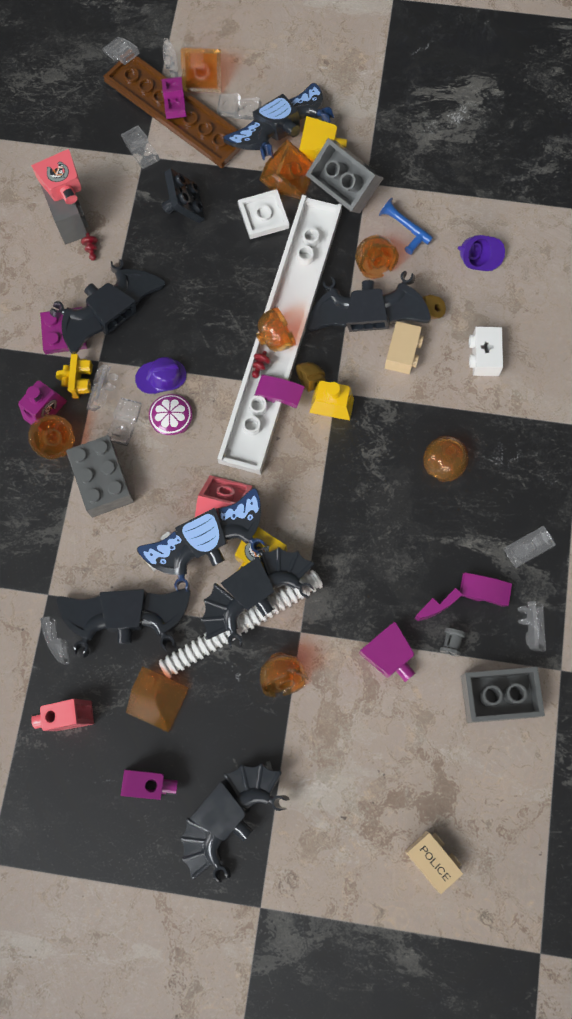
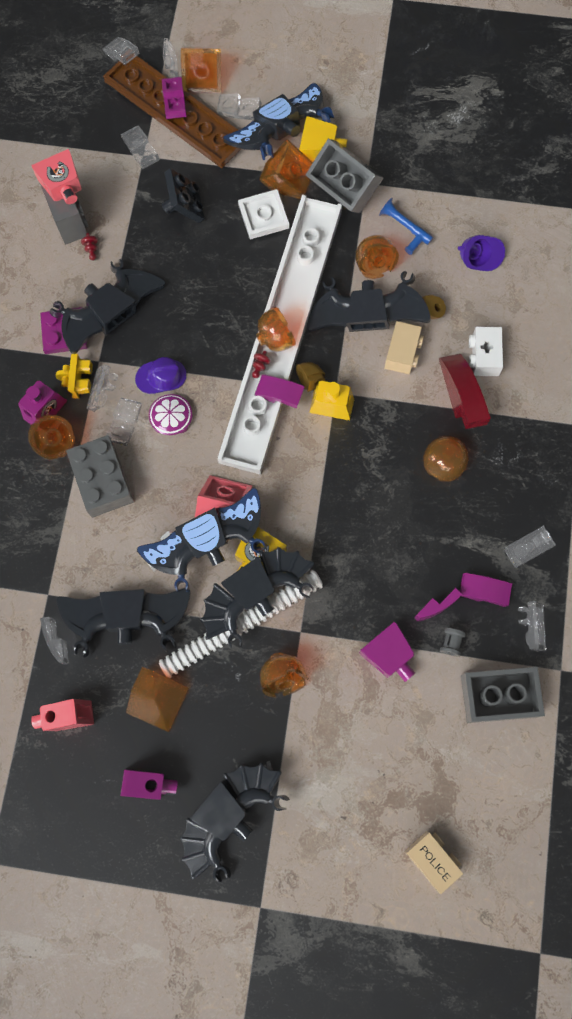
(464, 391): none -> dark red slope

